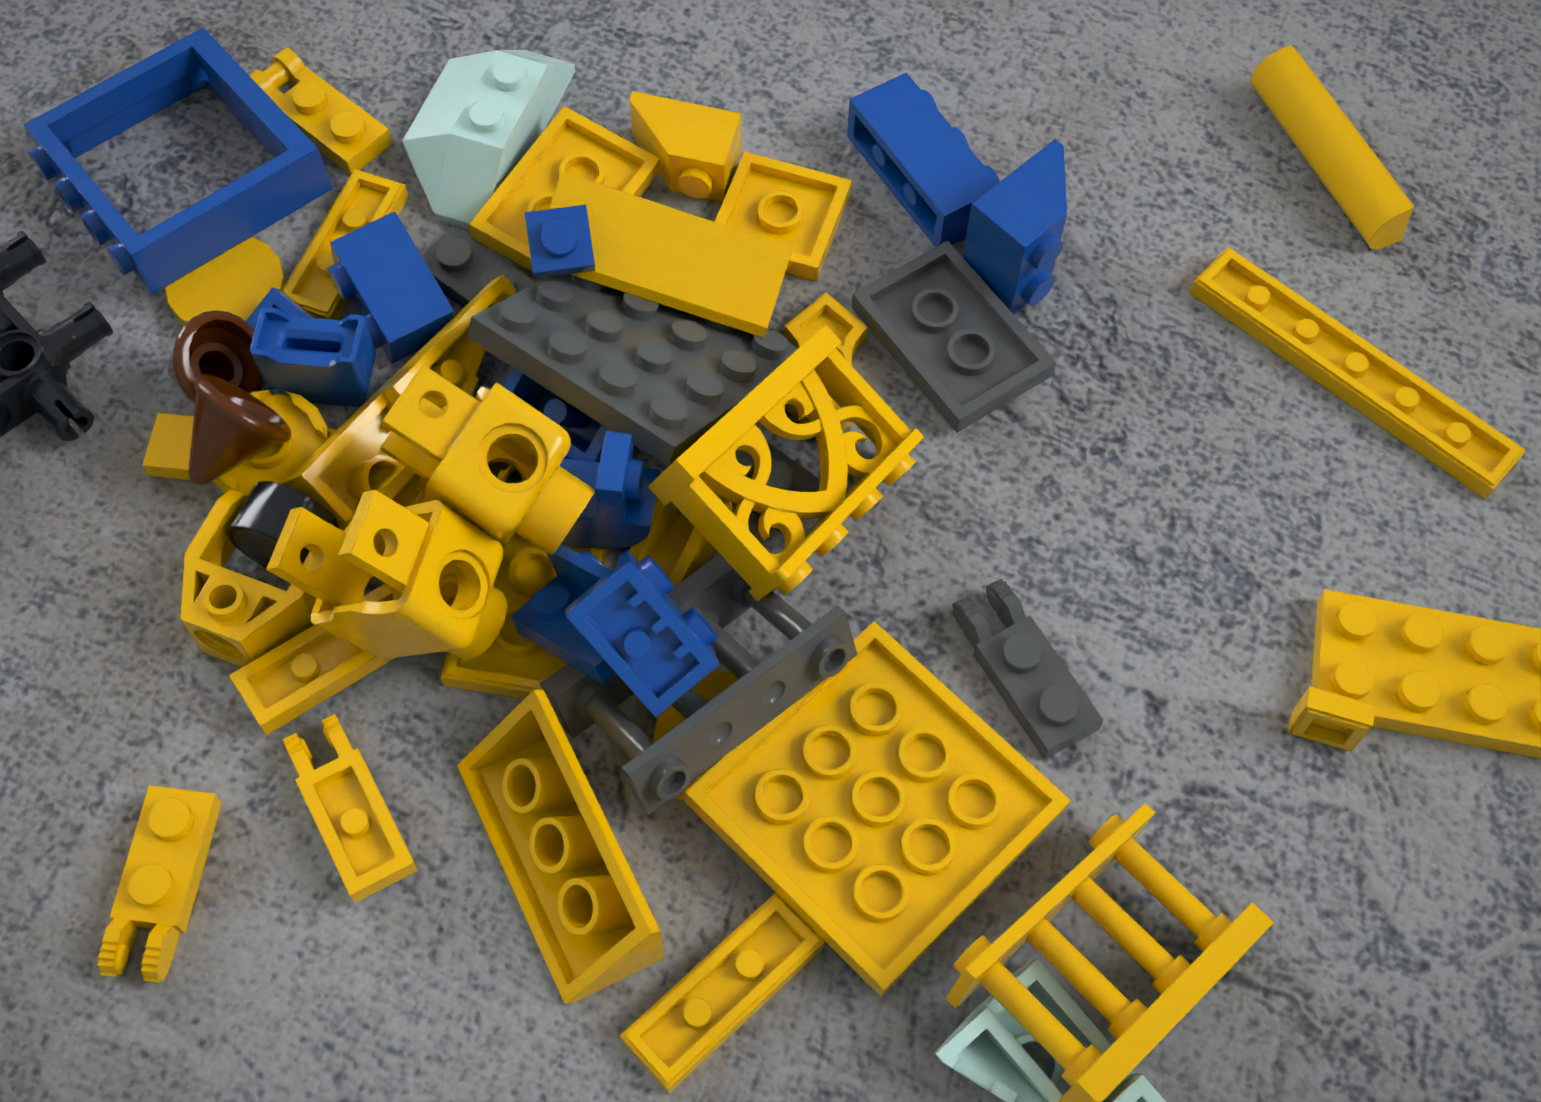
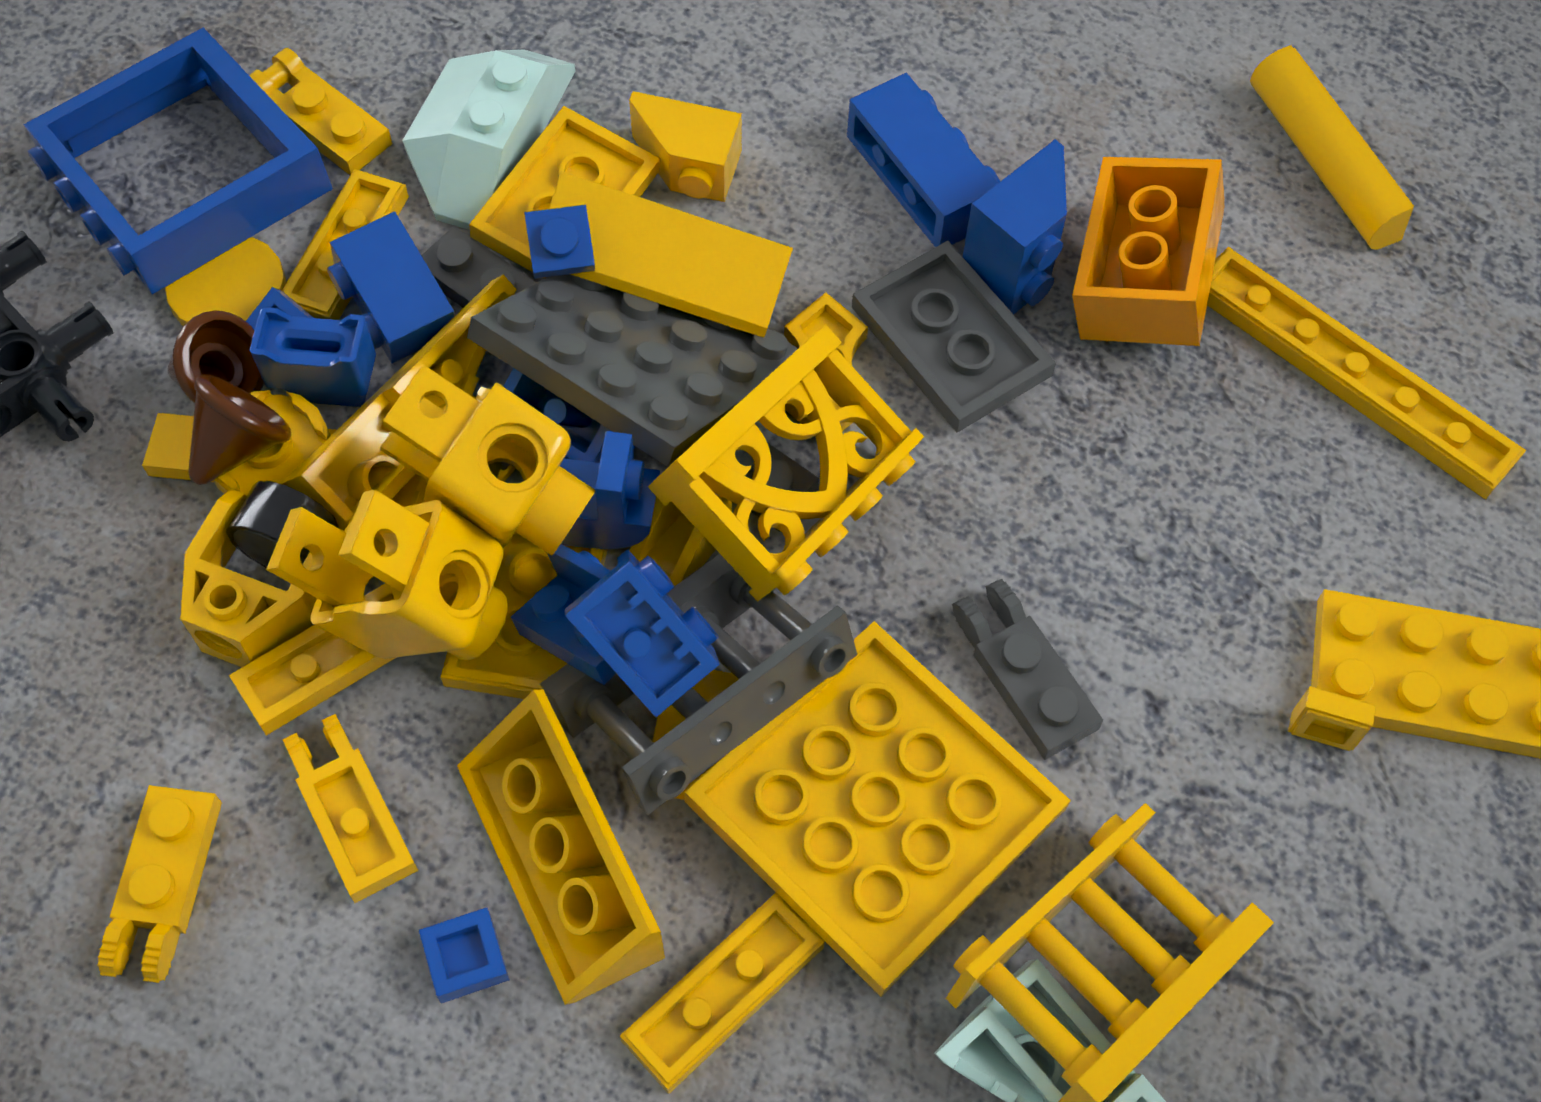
(463, 955): none -> blue plate
(787, 207): yellow tile -> none
(1150, 250): none -> light orange brick

